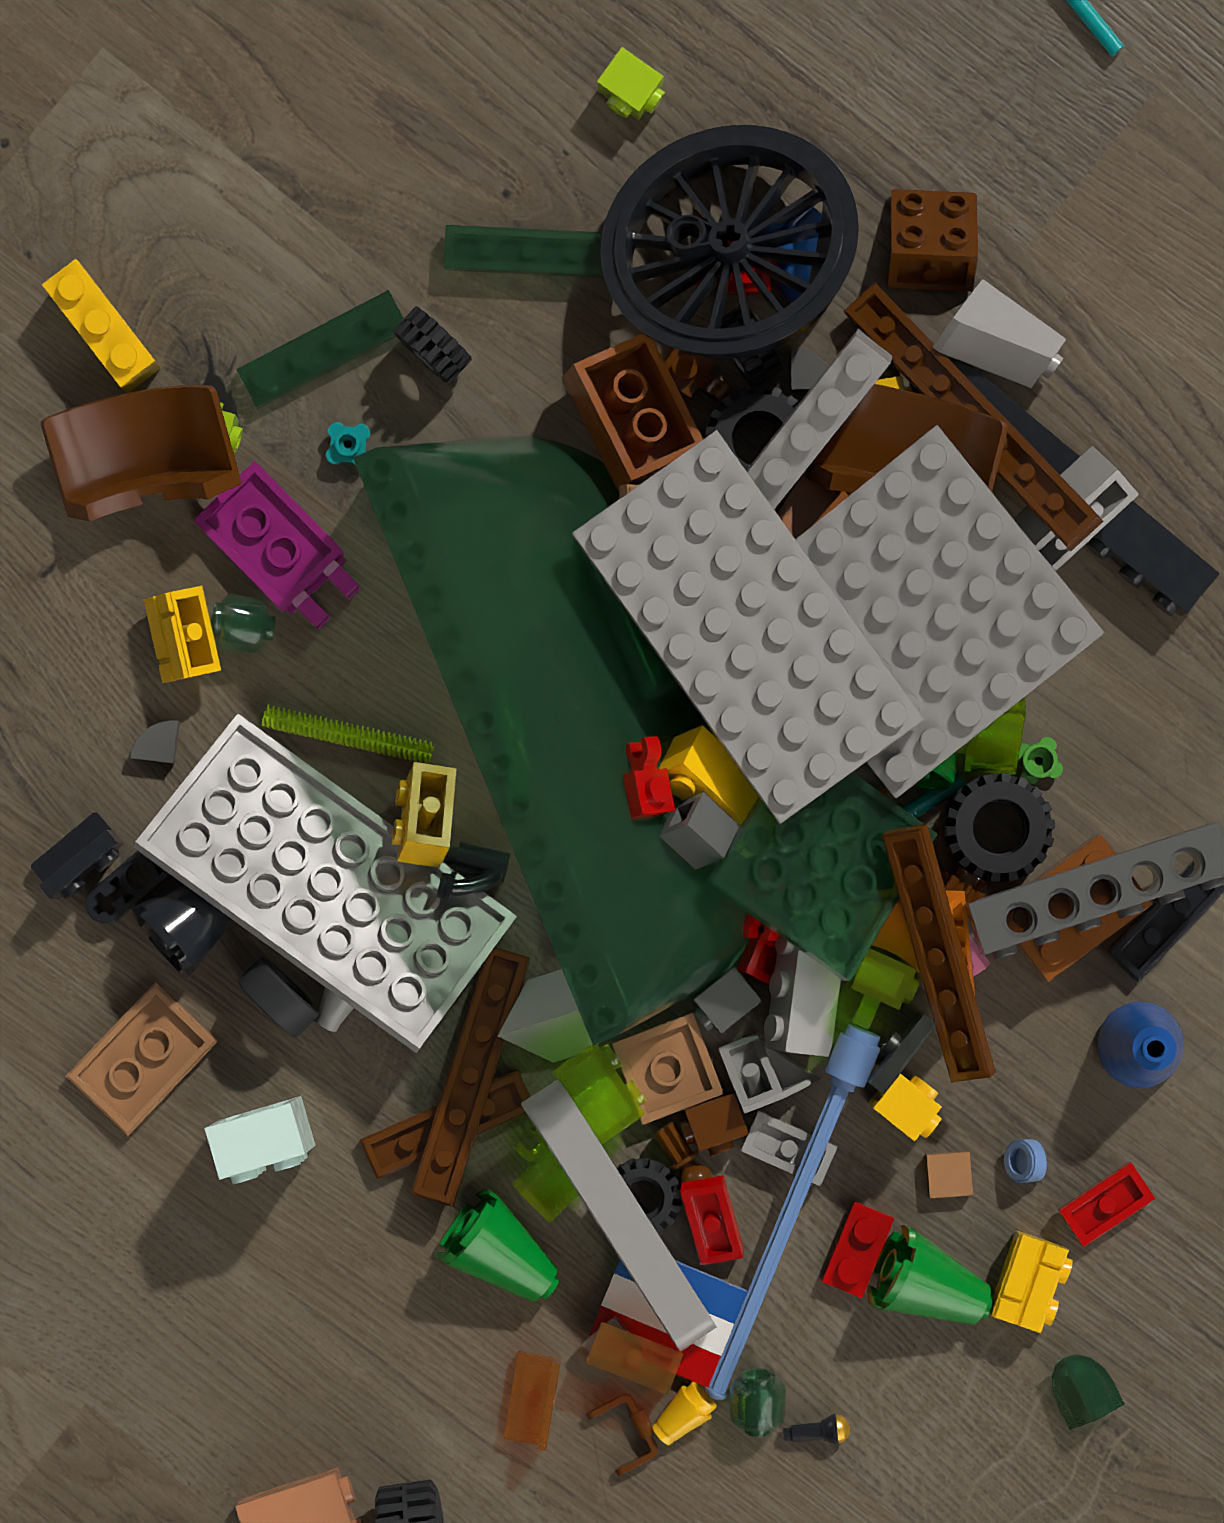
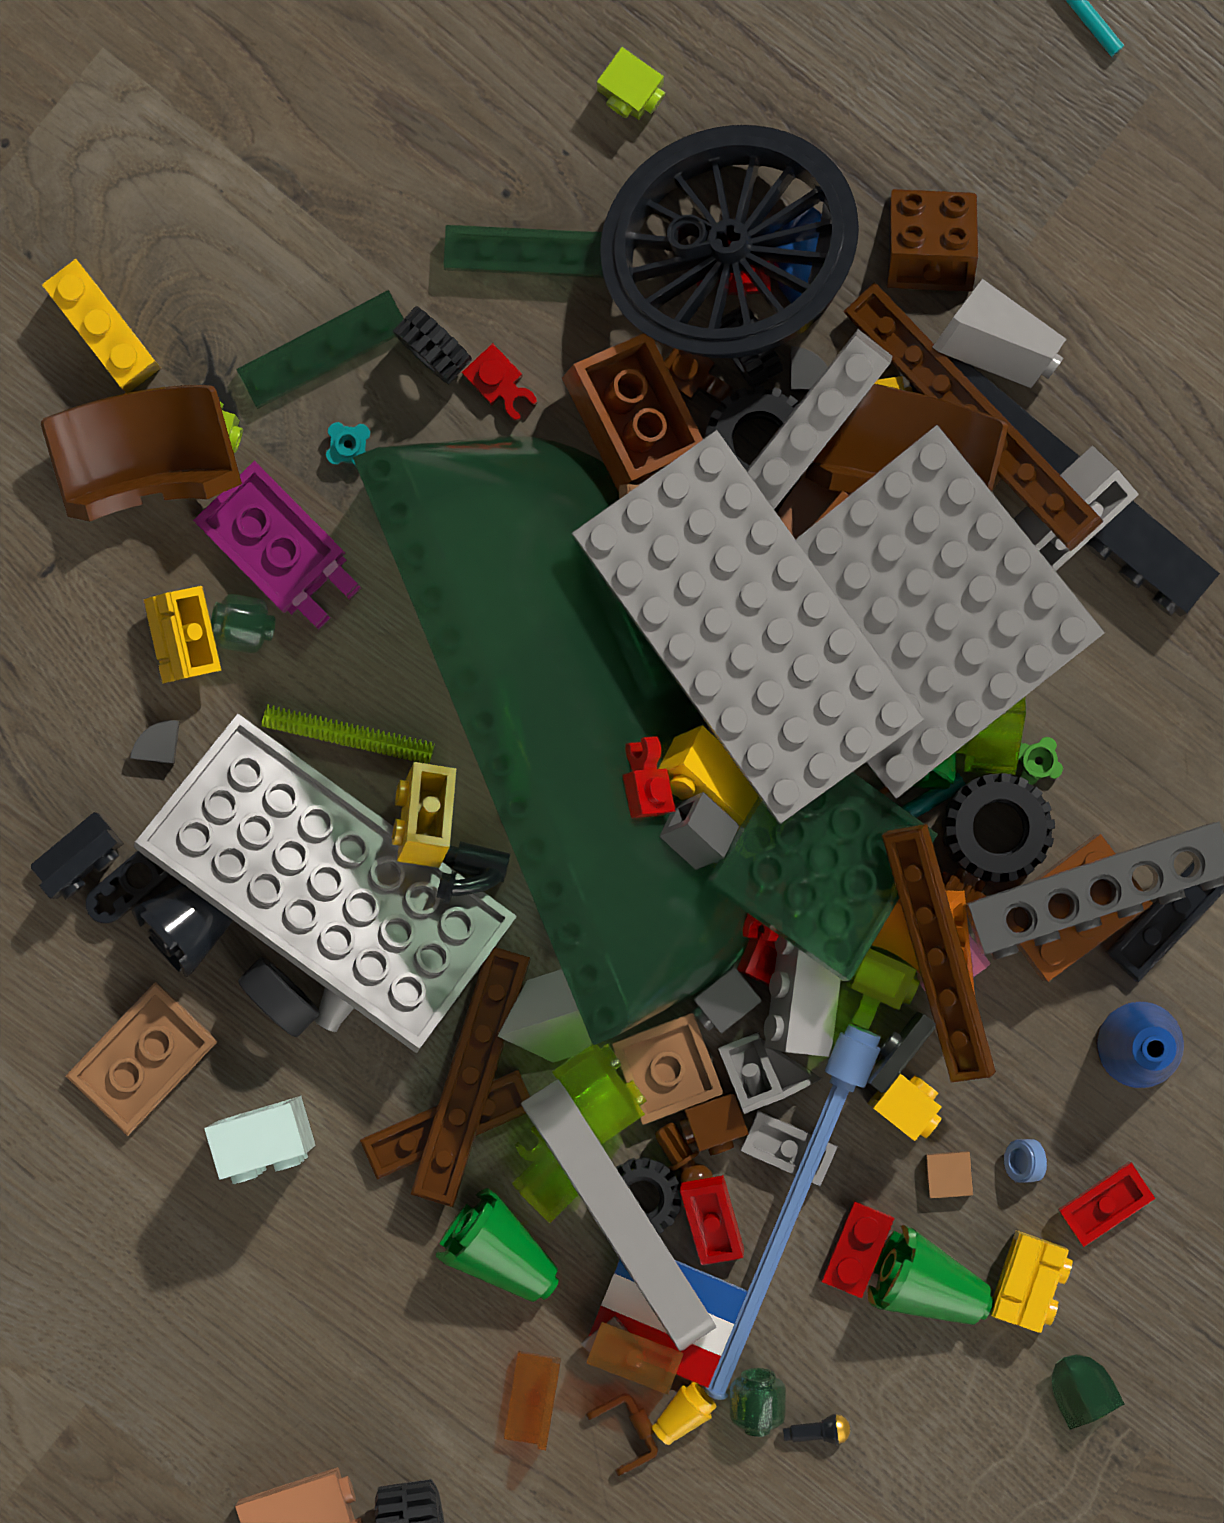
(495, 378): none -> red plate

